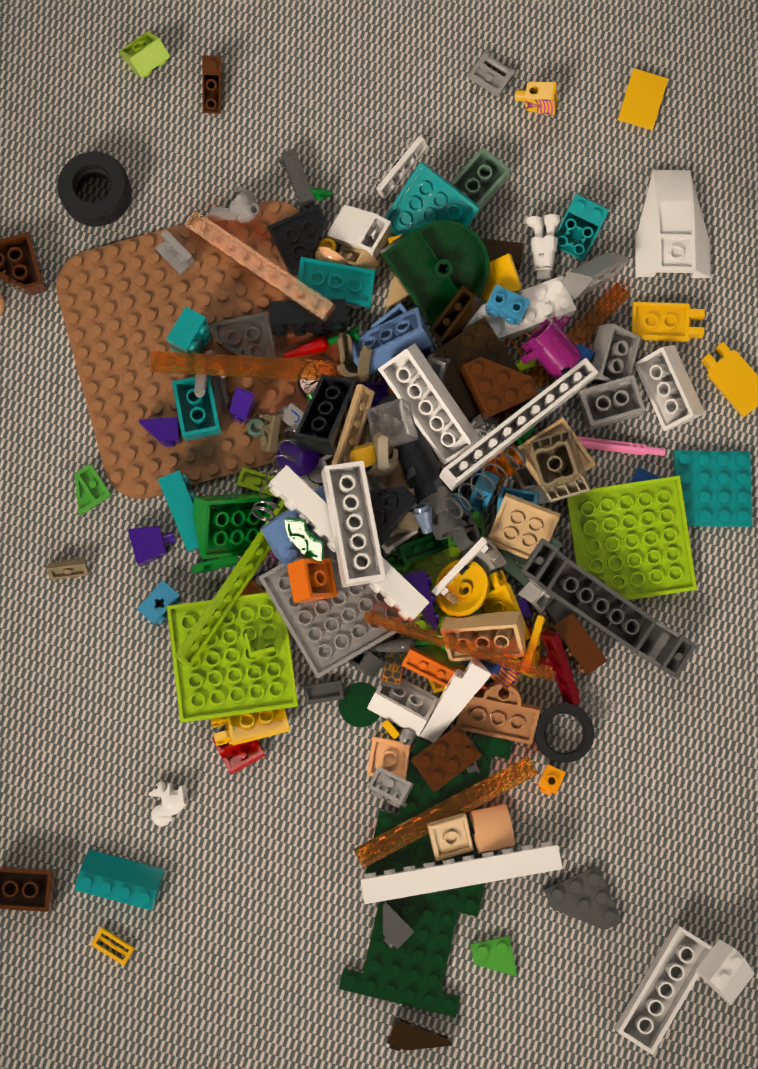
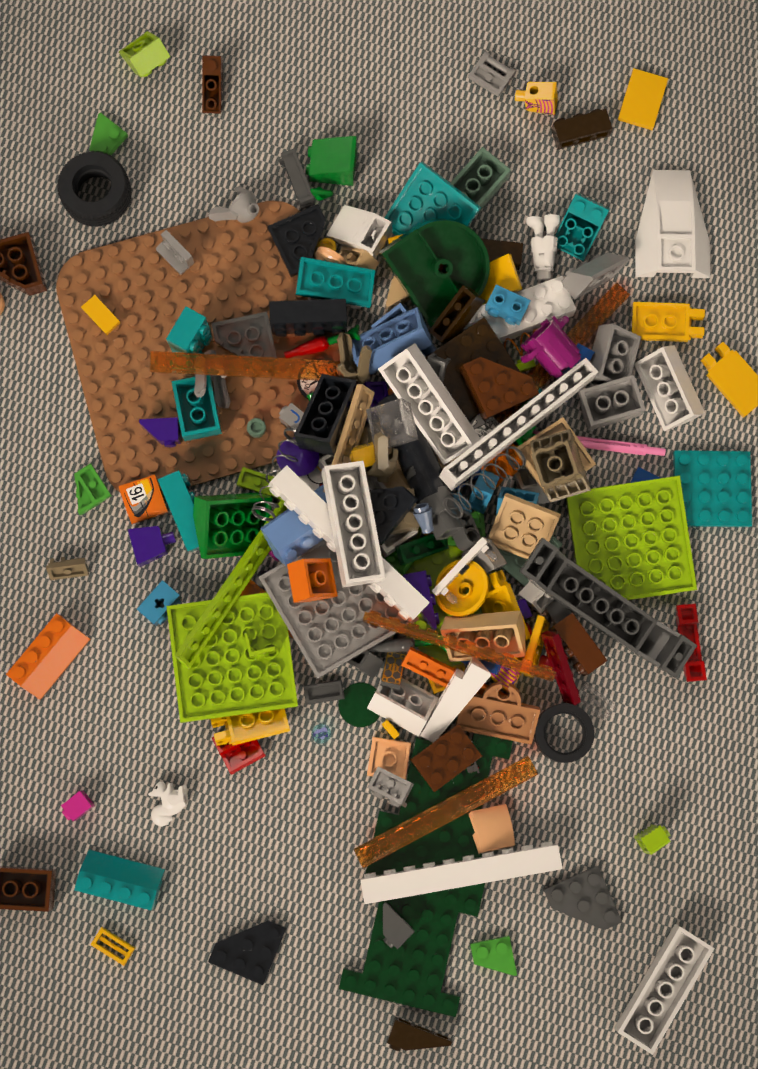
(48, 656): none -> orange slope
(77, 806): none -> dark pink brick
(100, 315): none -> yellow tile
(106, 136): none -> bright green wing
(143, 499): none -> slope
(212, 565): green tile -> none
(242, 405): dark purple slope -> none
(249, 951): none -> black plate
(260, 266): clear orange plate -> none
(271, 431): dark tan plate -> none
(303, 539): tile -> none
(321, 733): none -> clear light blue tile
(332, 160): none -> green slope
(400, 167): white piece -> none
(407, 736): light grey hinge -> none
(450, 836): tan tile -> none
(550, 780): light orange brick -> none
(581, 128): none -> dark brown brick
(653, 838): none -> lime brick
(687, 626): none -> red slope
(725, 971): white slope -> none

